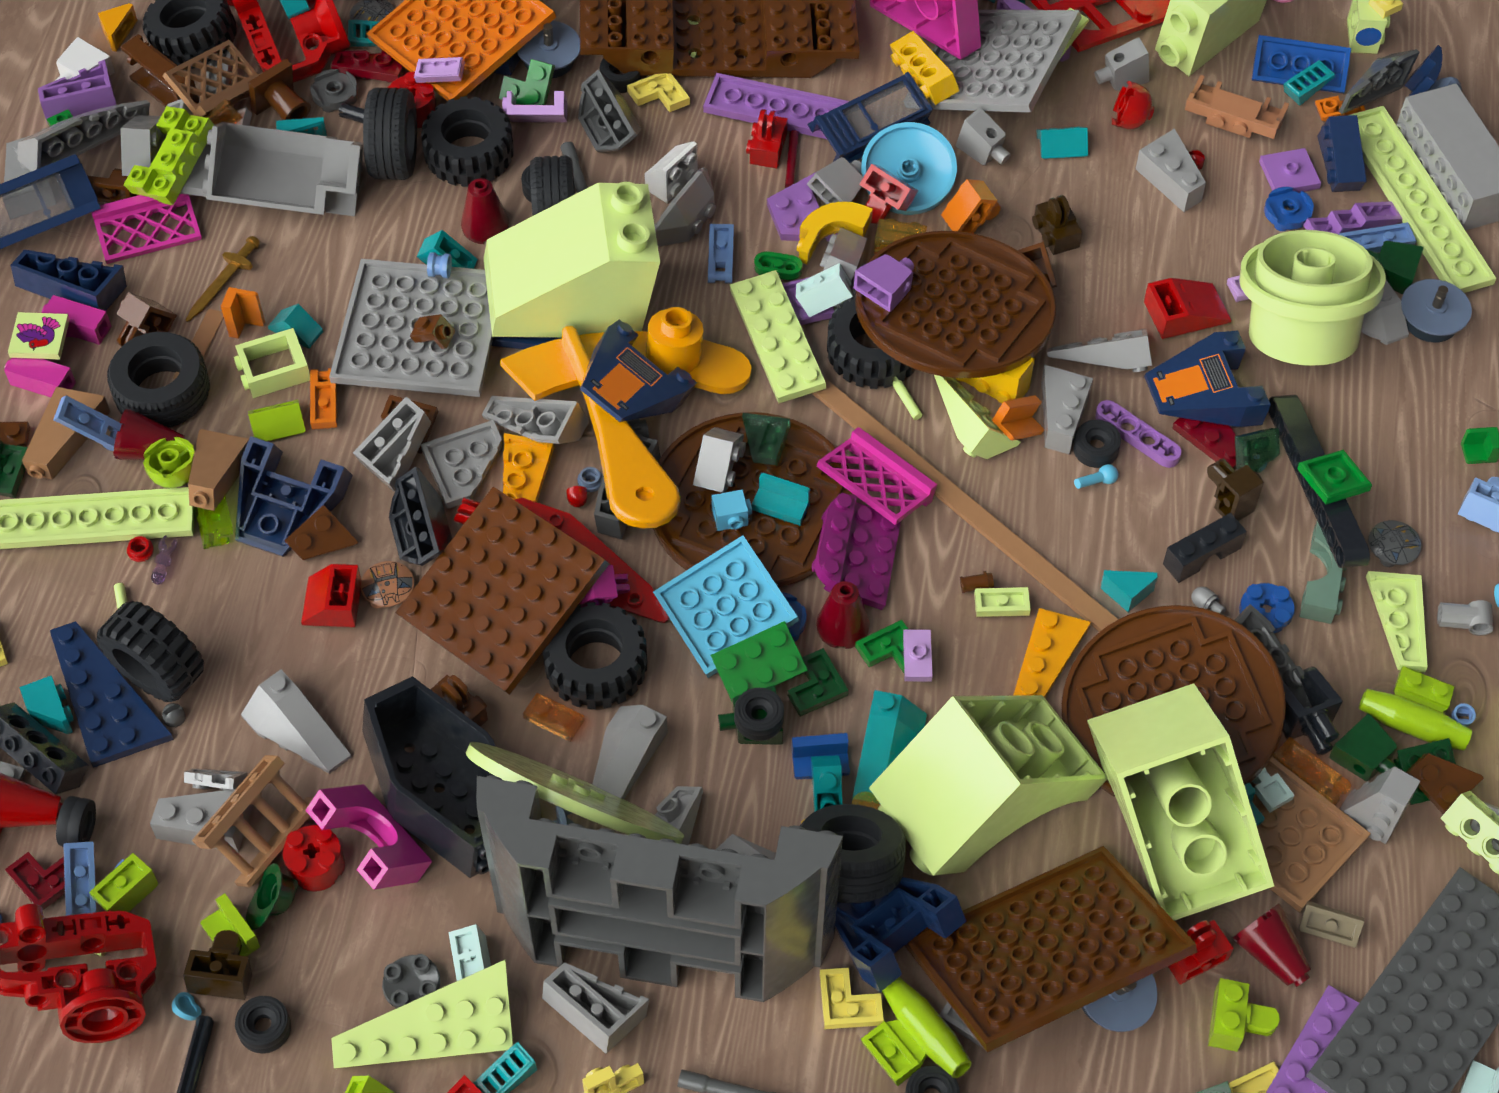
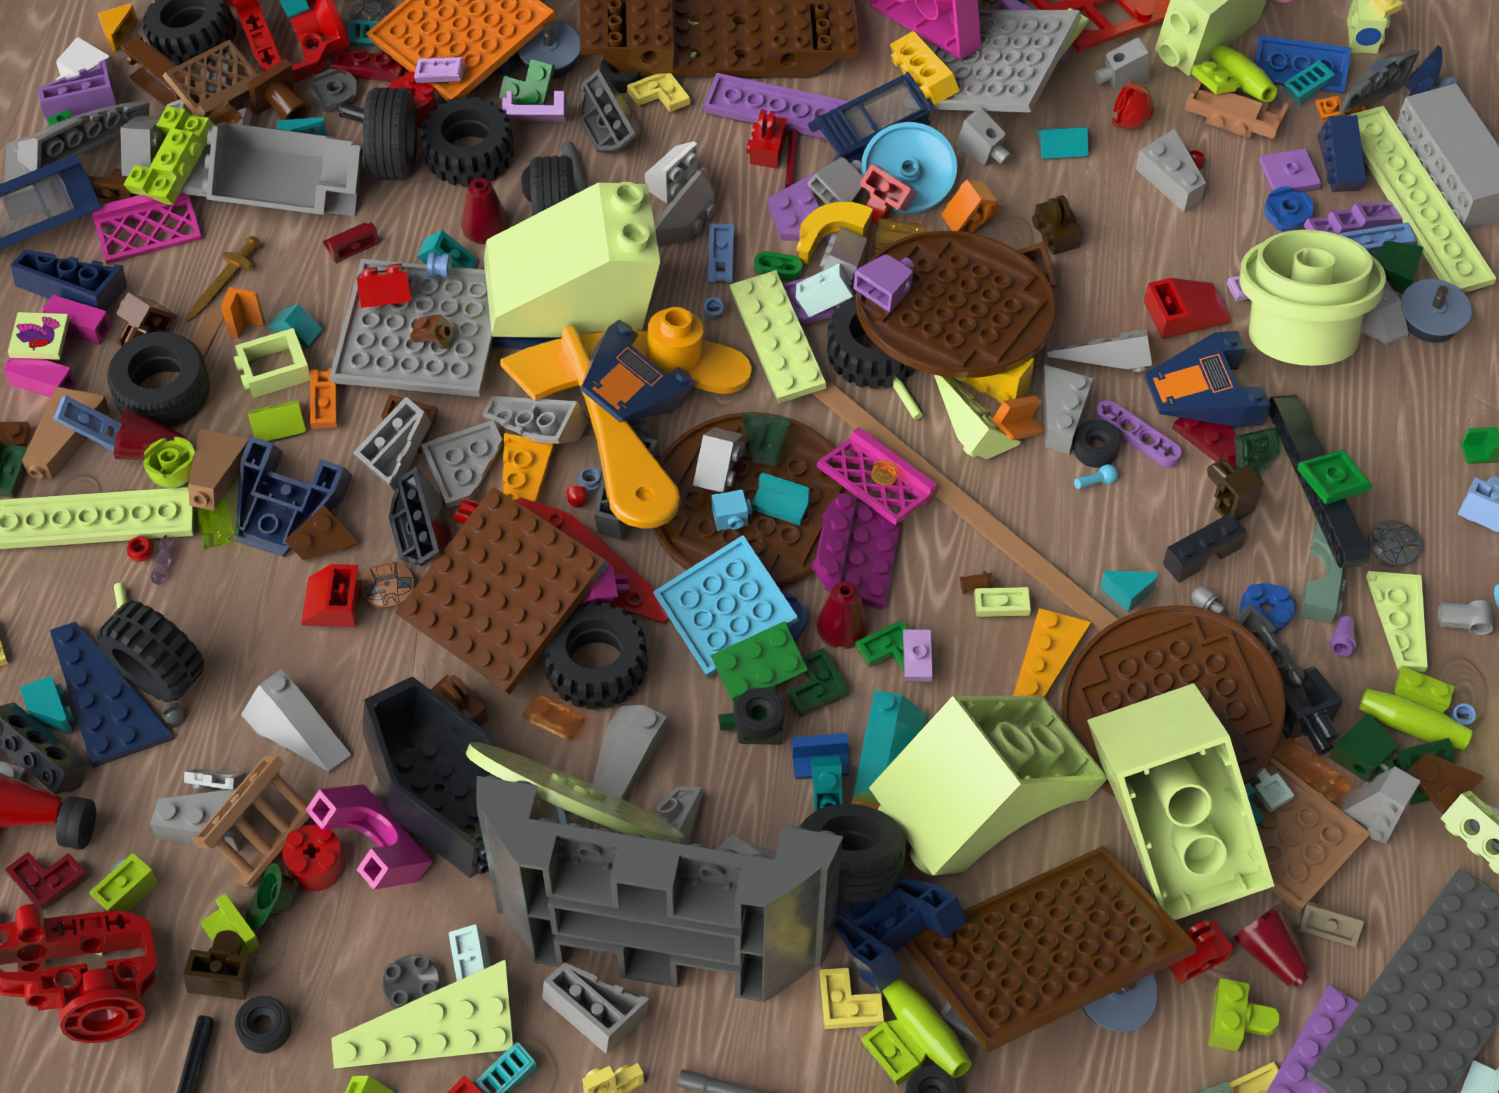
(79, 877): medium blue plate -> none
(185, 1006): medium azure piece -> none
(351, 241): none -> dark red panel
(384, 286): none -> red slope
(713, 304): none -> medium blue hinge
(884, 472): none -> clear yellow tile
(1234, 71): none -> lime plate
(1344, 638): none -> medium lavender cone

